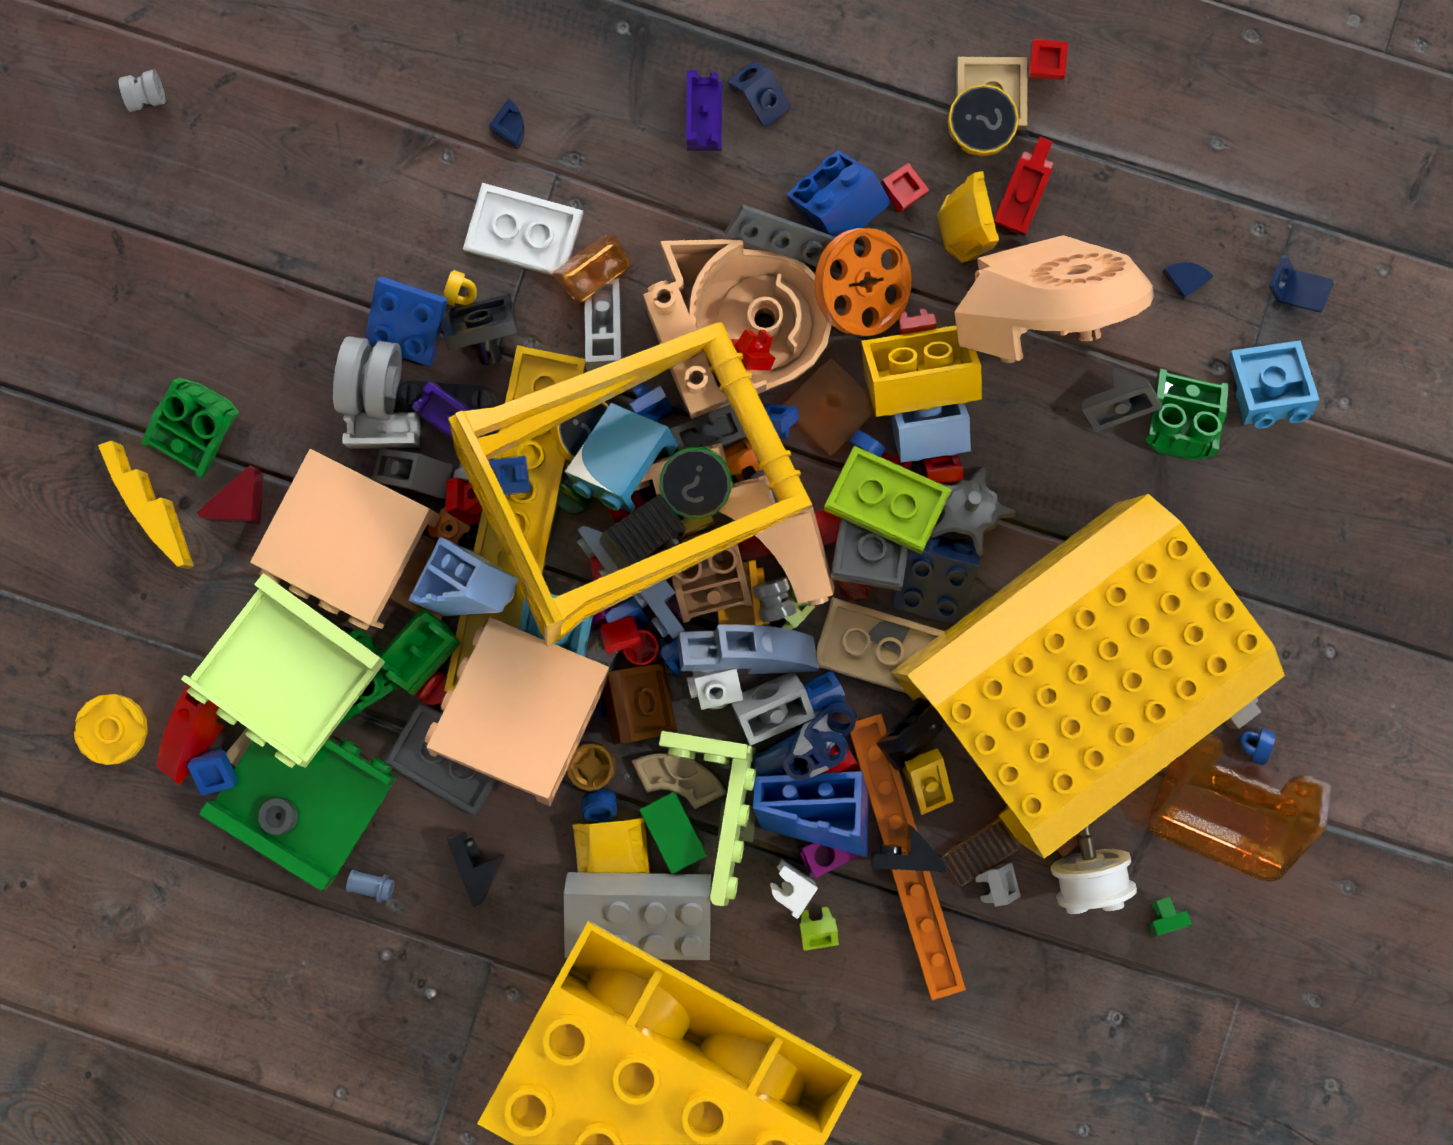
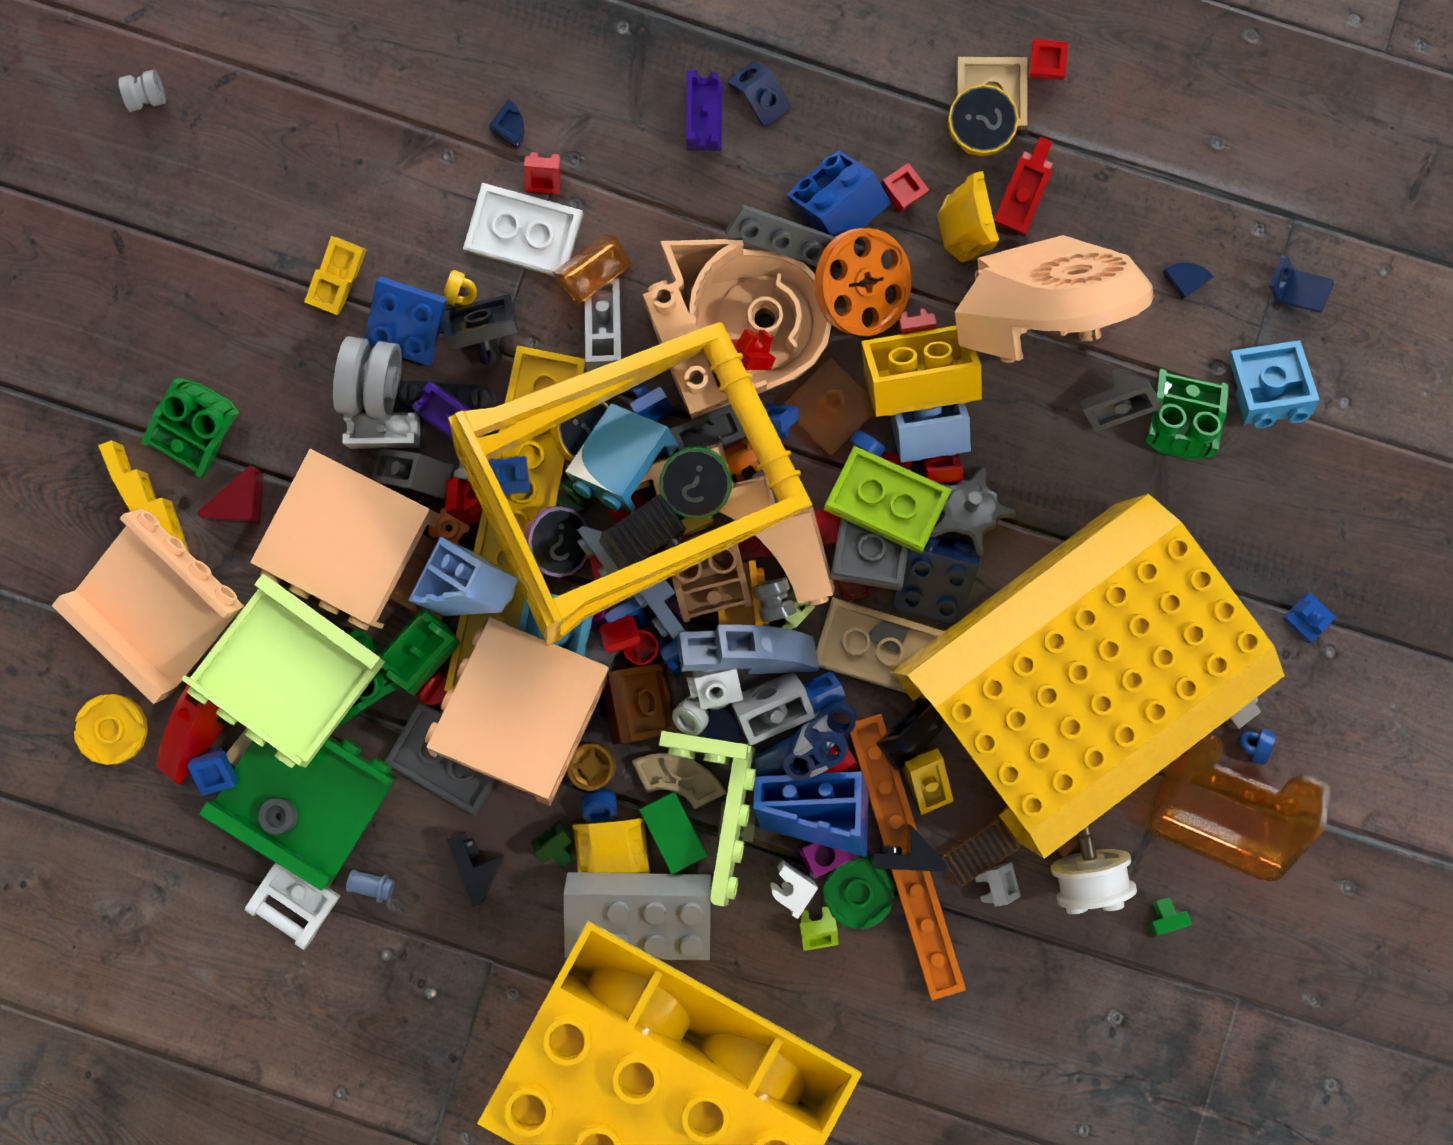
(150, 607): none -> light nougat panel
(297, 896): none -> white plate
(336, 275): none -> yellow slope
(542, 174): none -> red tile
(553, 845): none -> dark green tile
(554, 540): none -> black tile
(689, 716): none -> white tile
(723, 726): none -> tile
(858, 893): none -> green tile
(1309, 617): none -> blue tile

